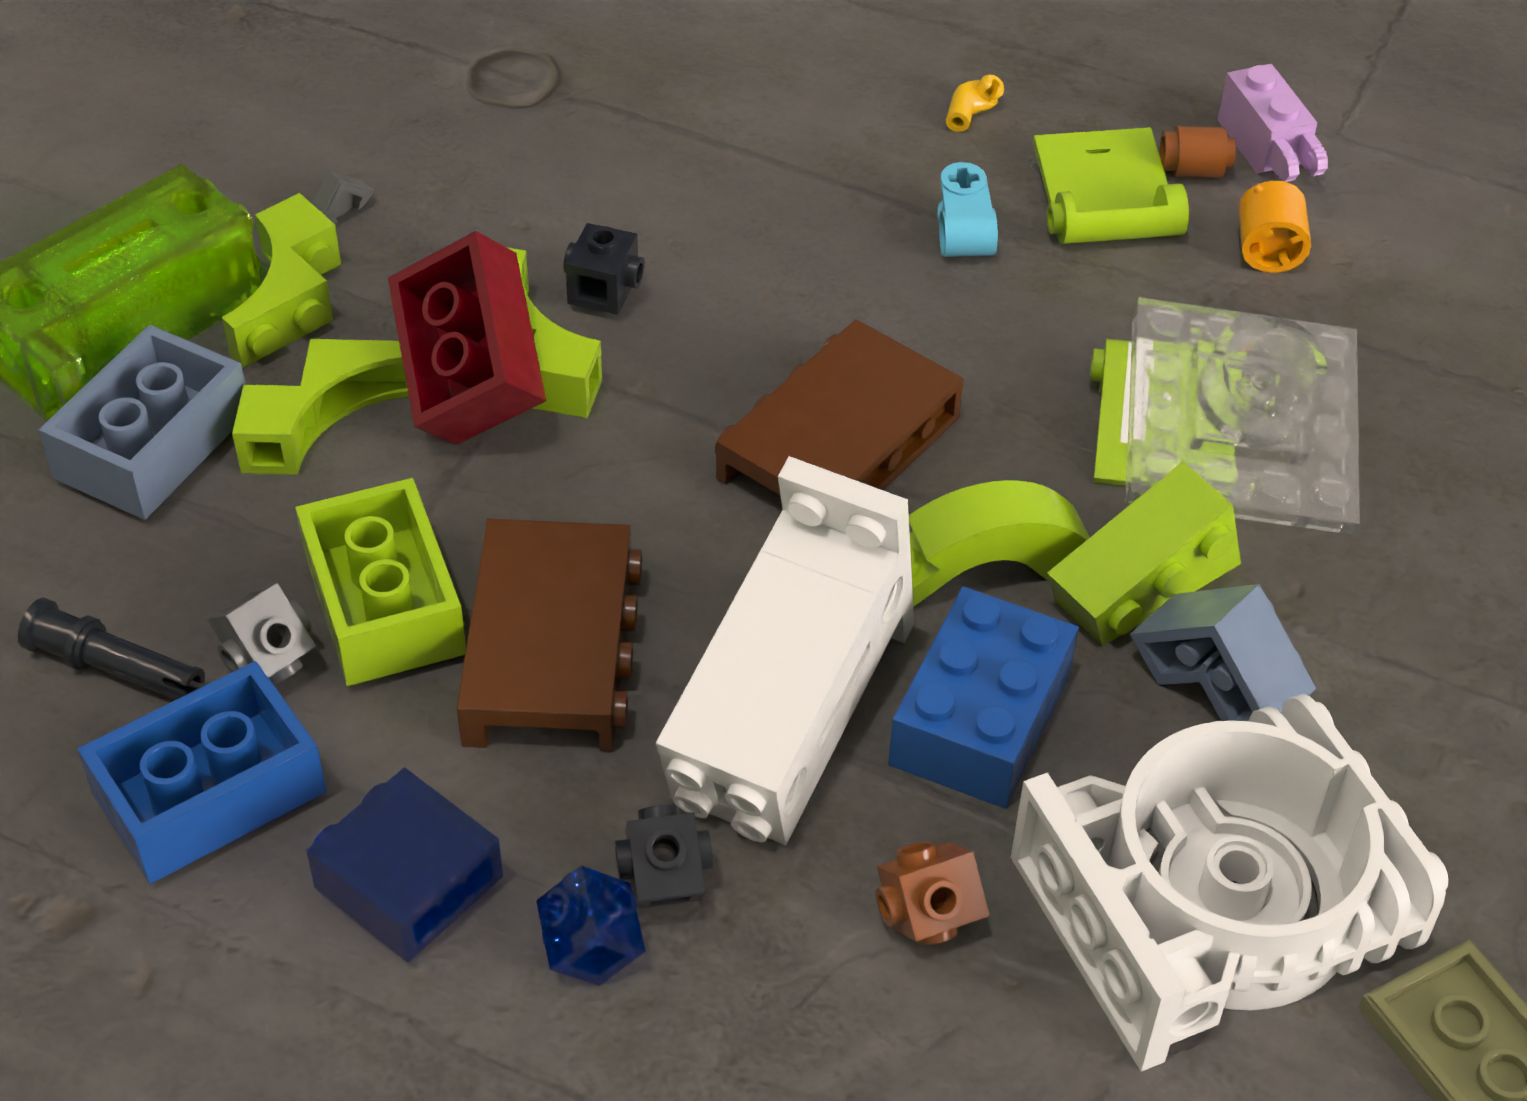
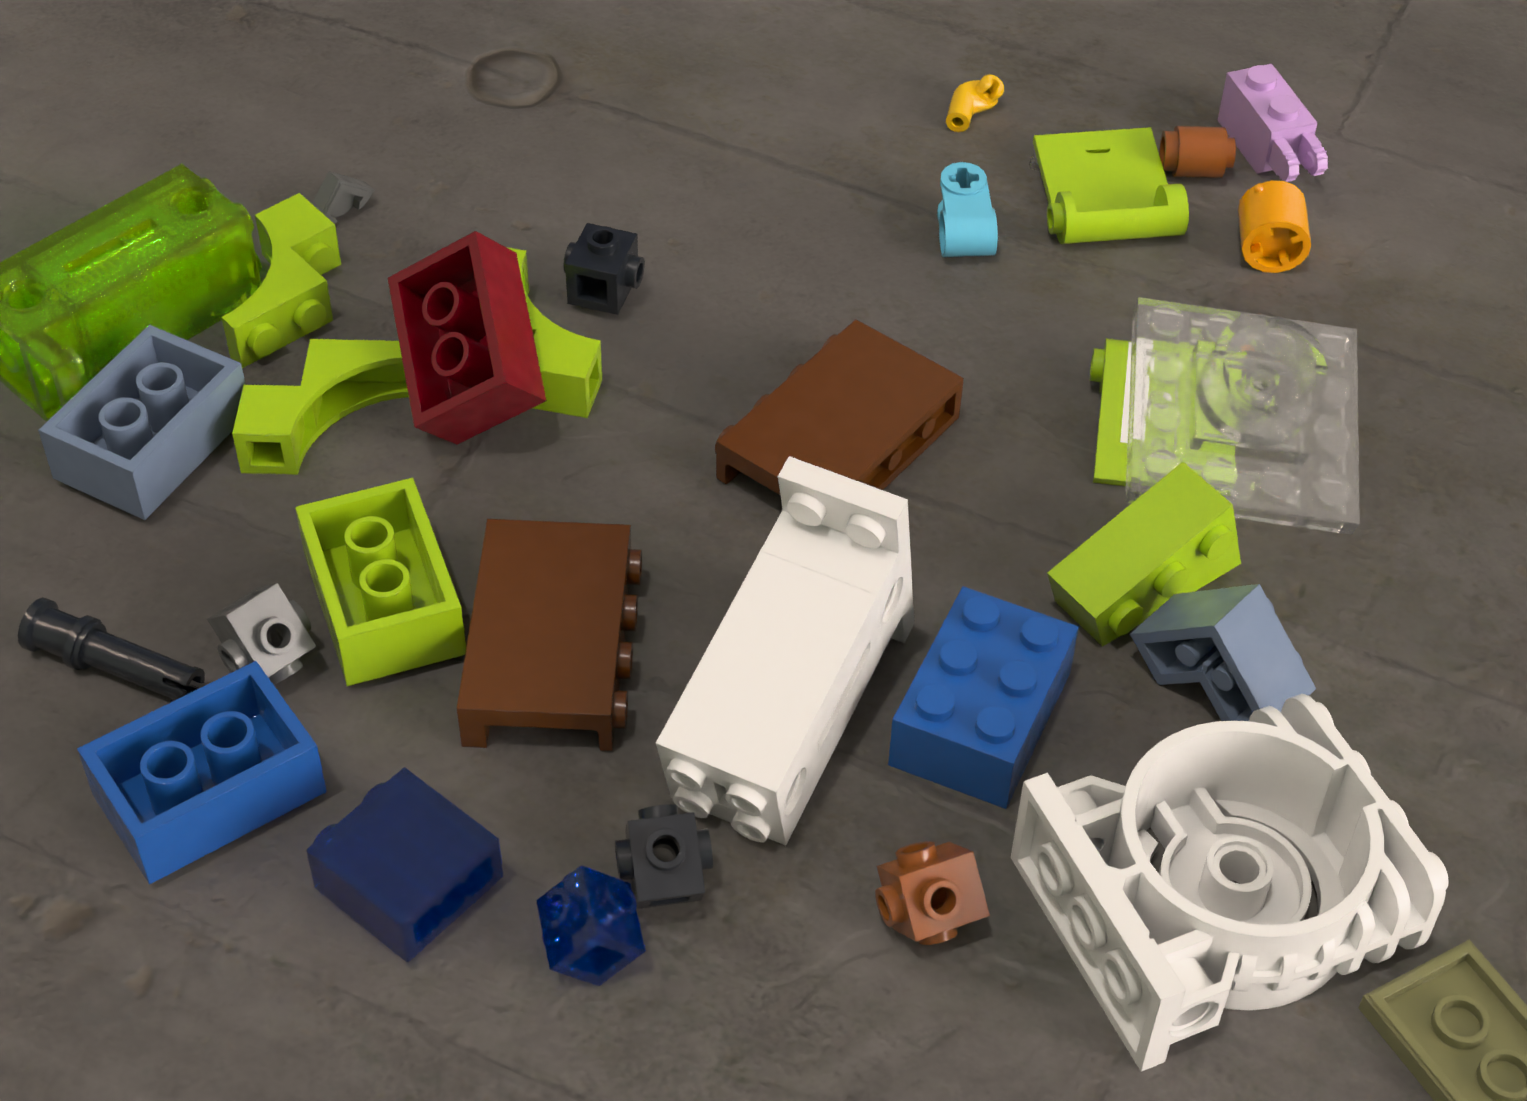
(988, 525): lime arch -> none

